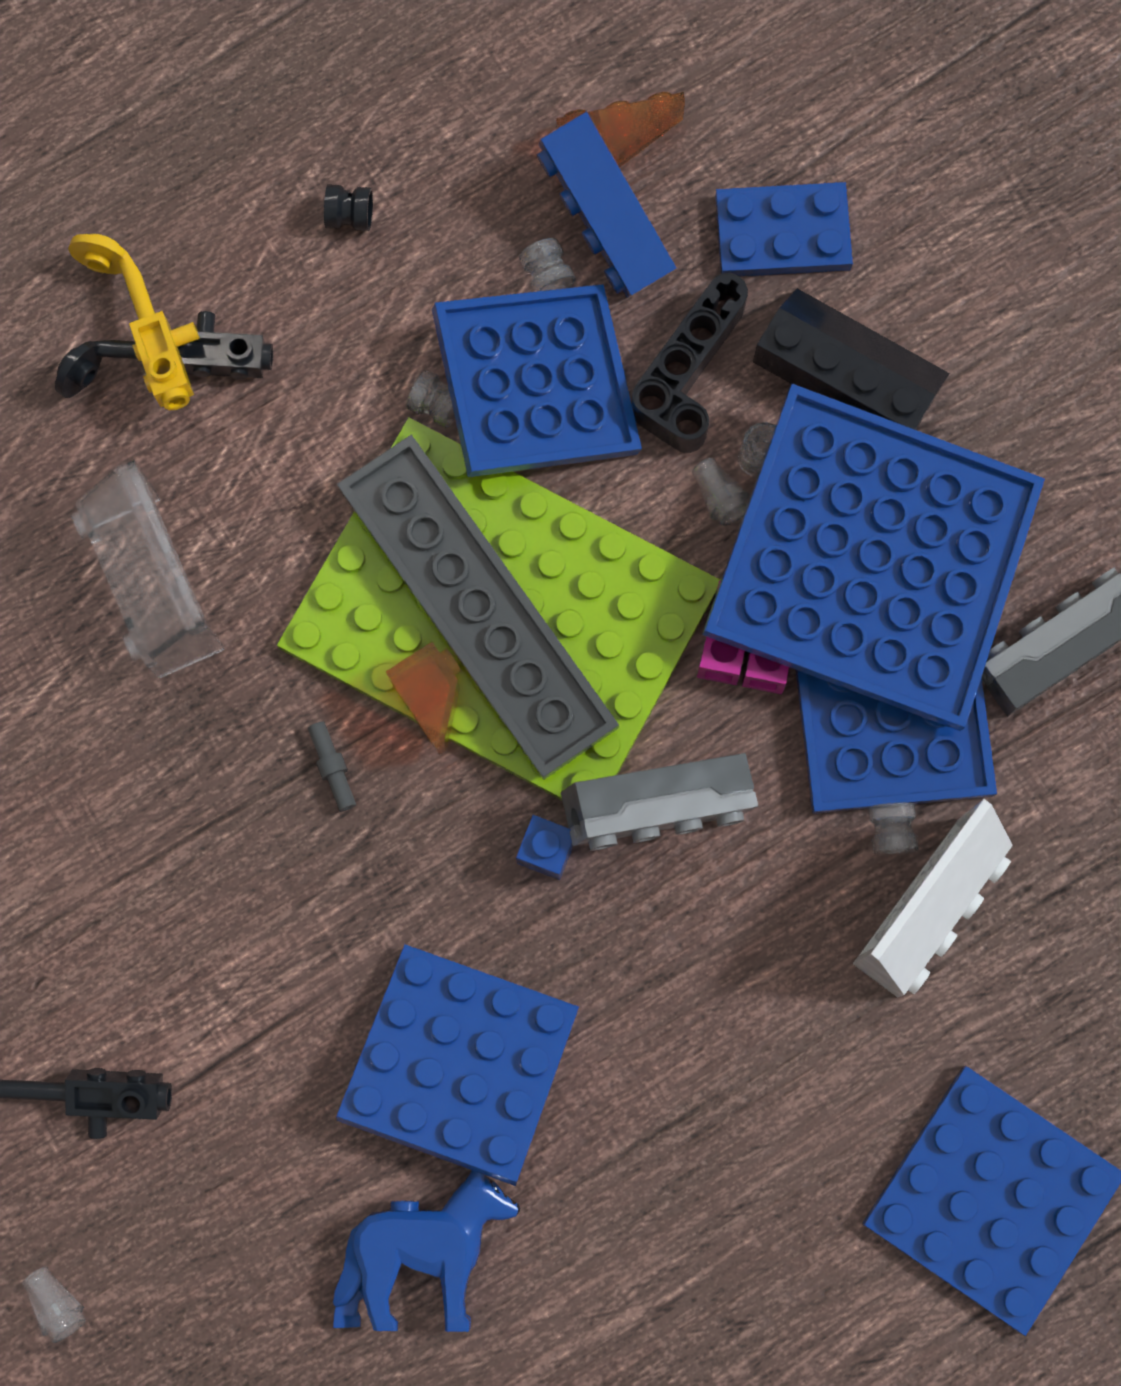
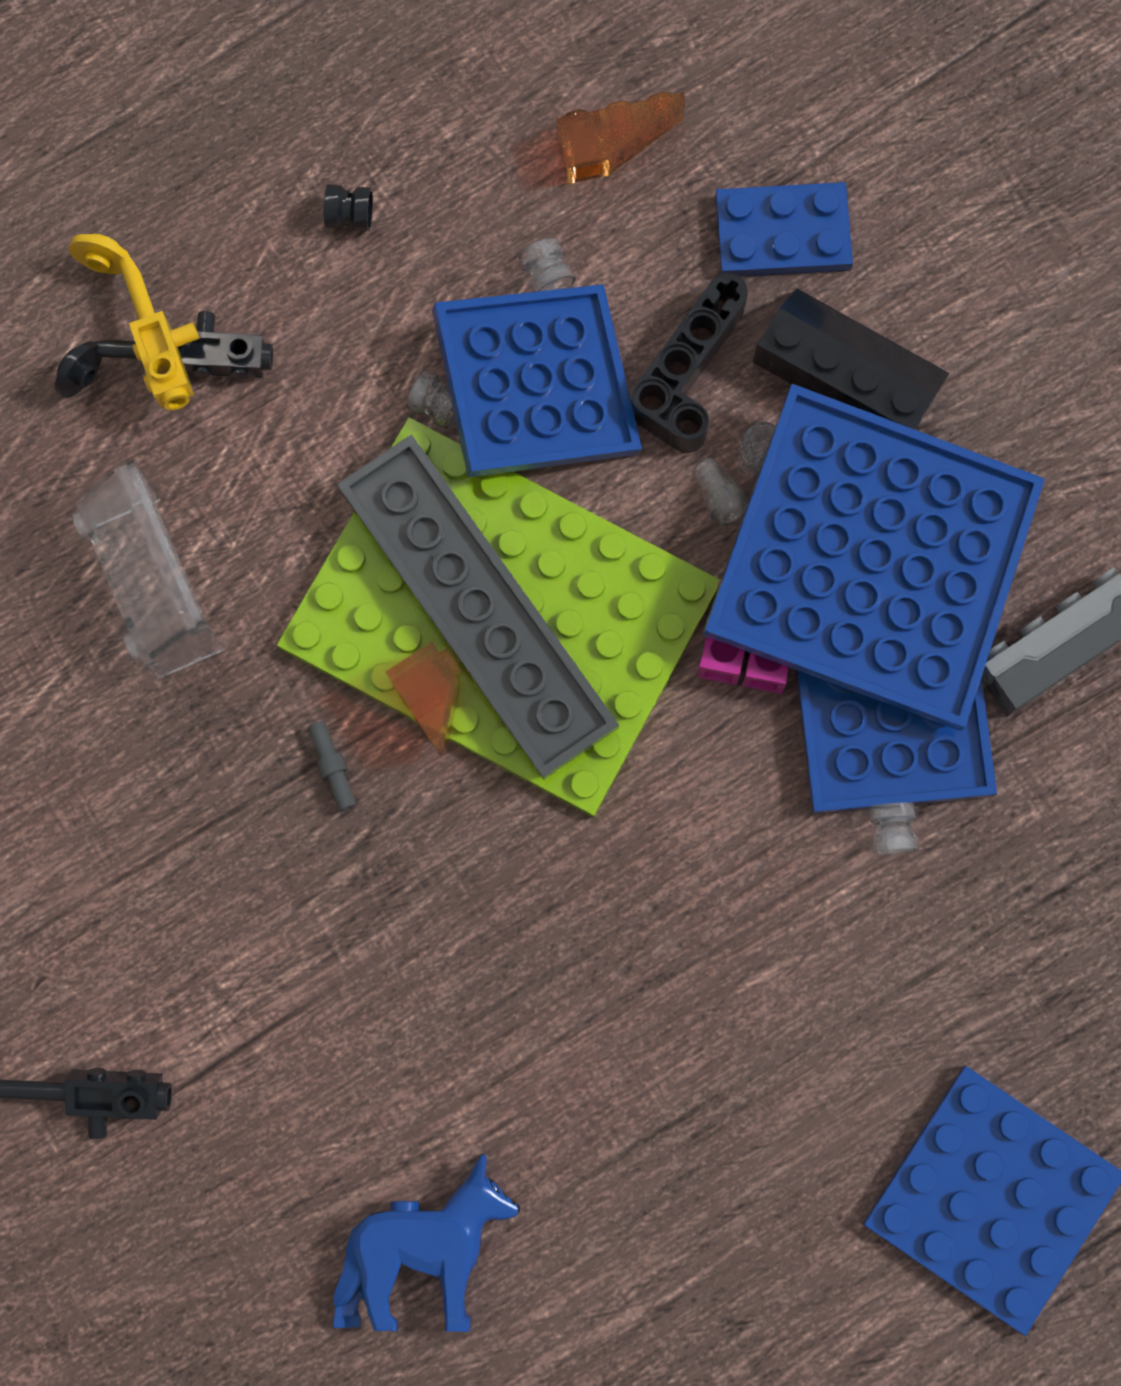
(54, 1306): clear cone -> none
(458, 1064): blue plate -> none
(545, 847): blue brick -> none
(605, 204): blue brick -> none
(659, 800): piece -> none
(936, 901): white slope -> none

